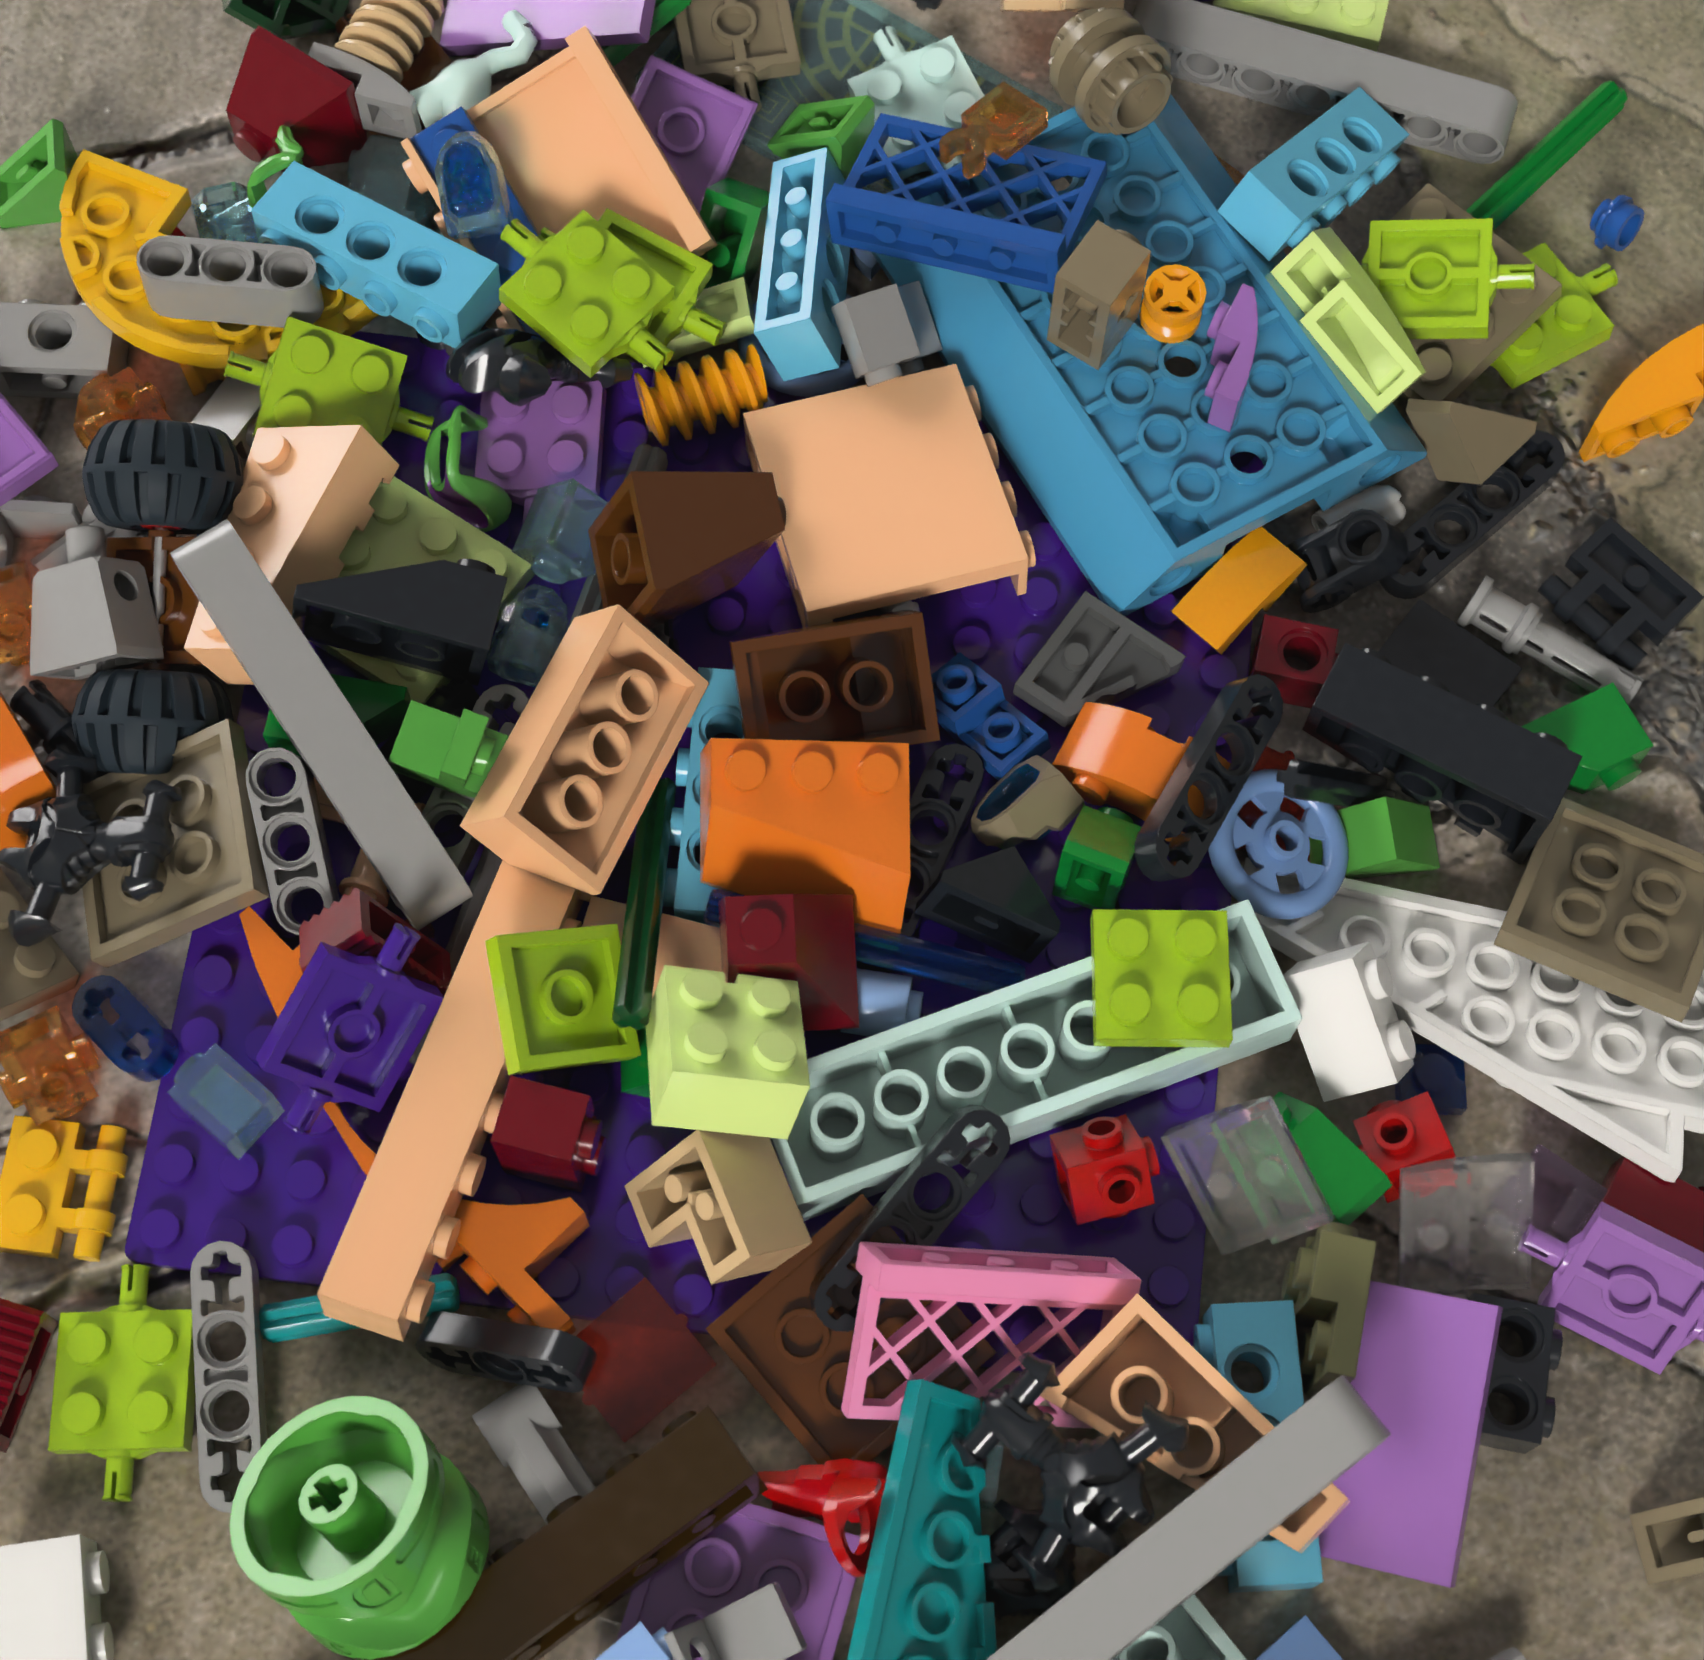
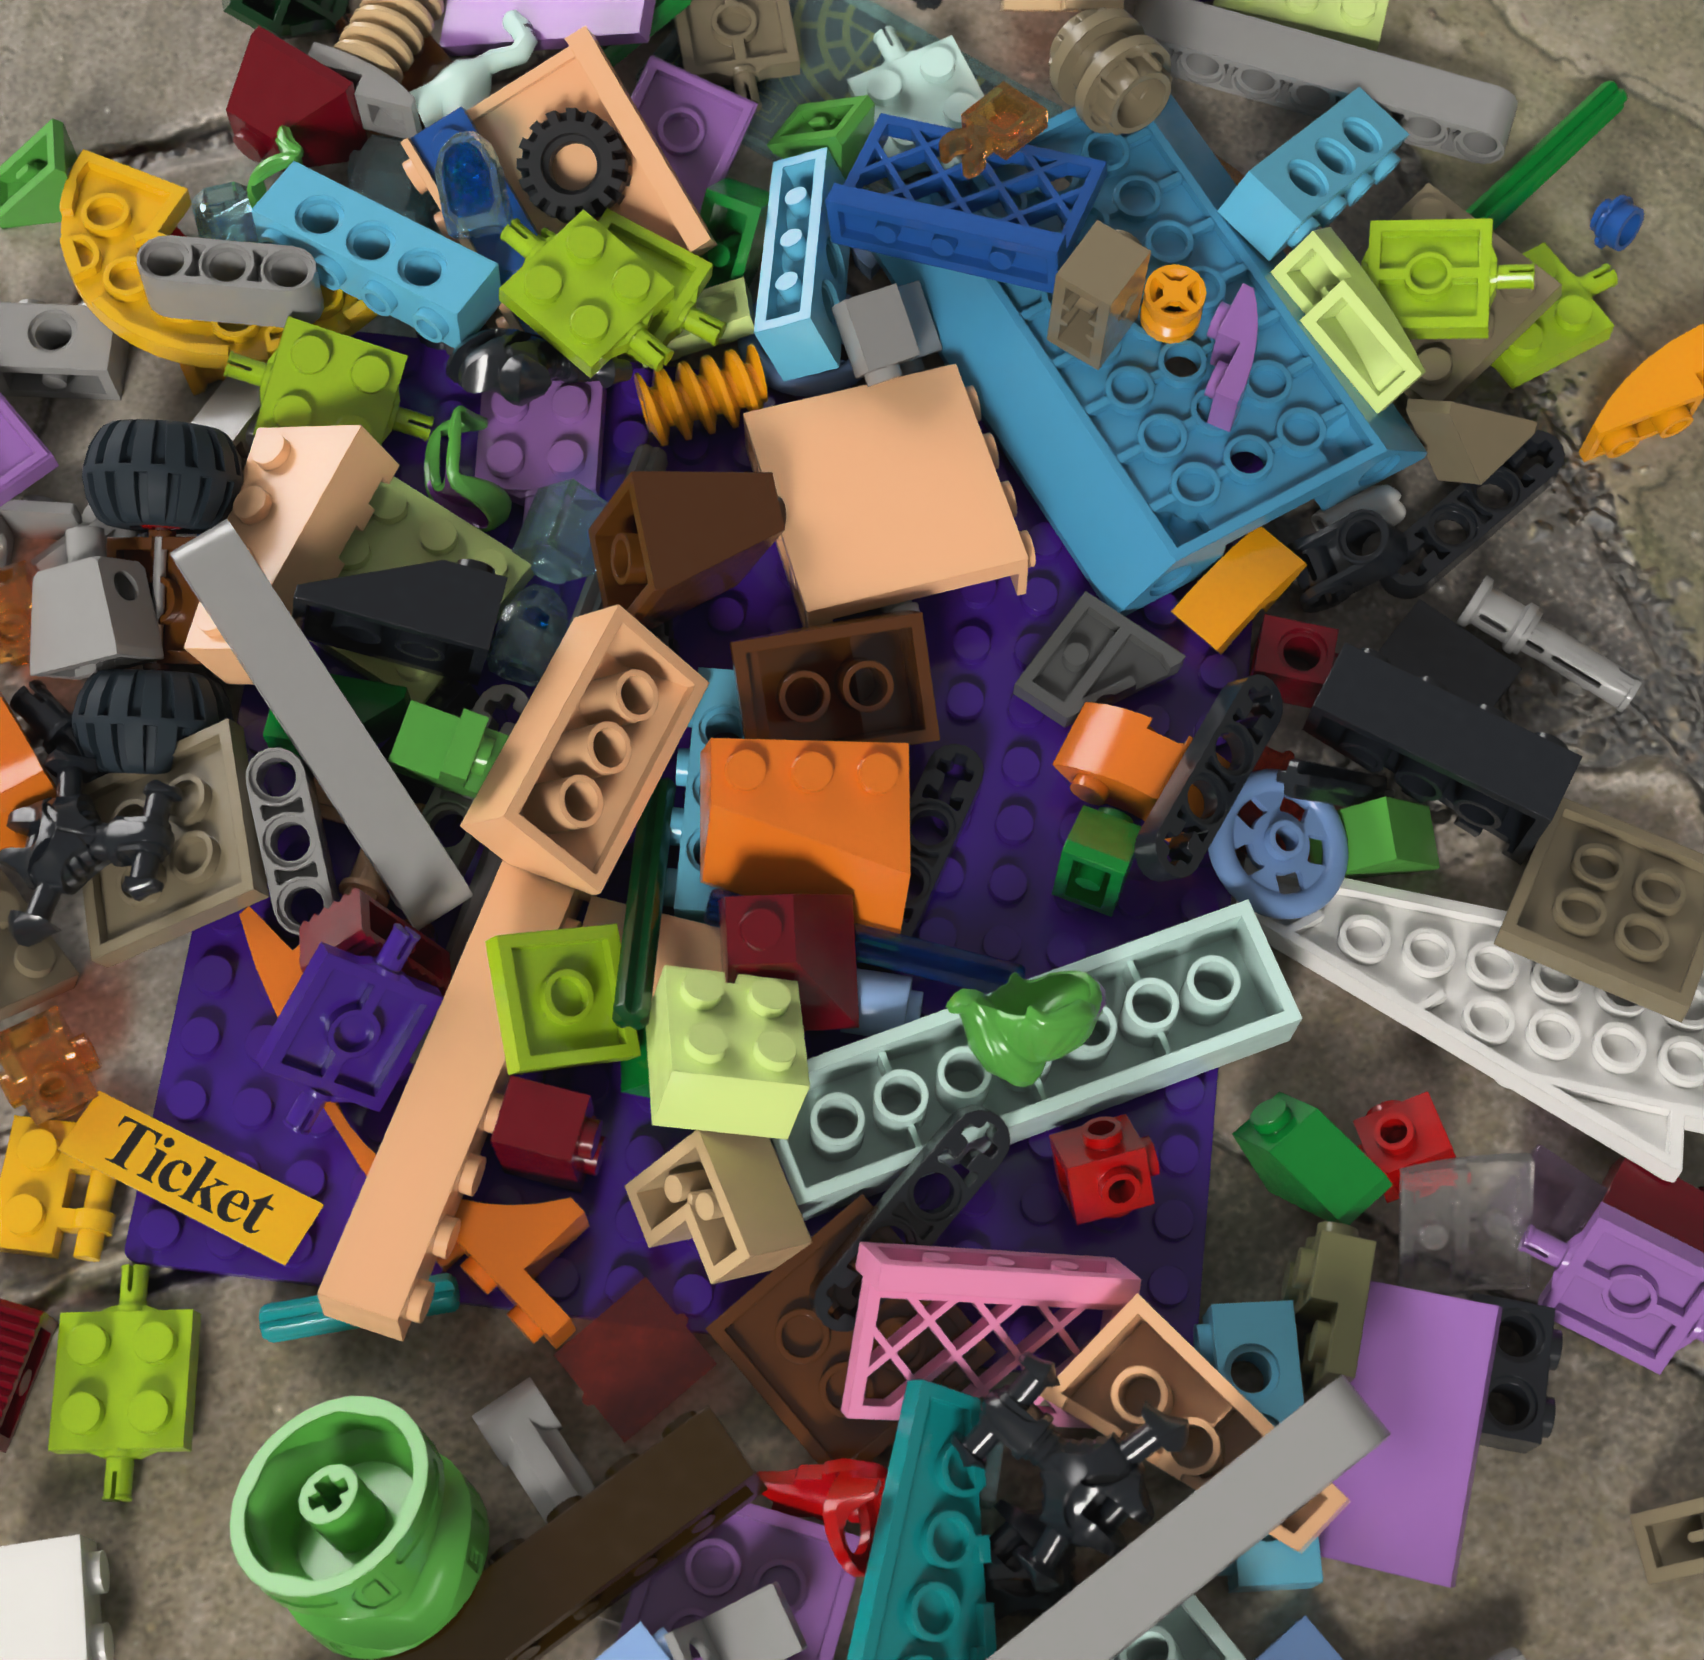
(114, 399): clear orange brick -> none
(133, 1019): clear blue beam -> none
(191, 1177): none -> yellow sticker
(218, 1377): light grey beam -> none
(225, 1100): clear light blue brick -> none
(506, 1351): black beam -> none
(545, 143): none -> black tyre
(978, 716): blue slope -> none
(994, 904): black slope -> none
(1026, 805): dark tan rock -> none
(1029, 1022): none -> bright green hair
(1160, 978): lime plate -> none
(1247, 1175): clear slope -> none
(1350, 1022): white brick -> none
(1440, 1075): clear blue plate -> none
(1603, 733): green slope -> none
(1630, 581): black plate -> none

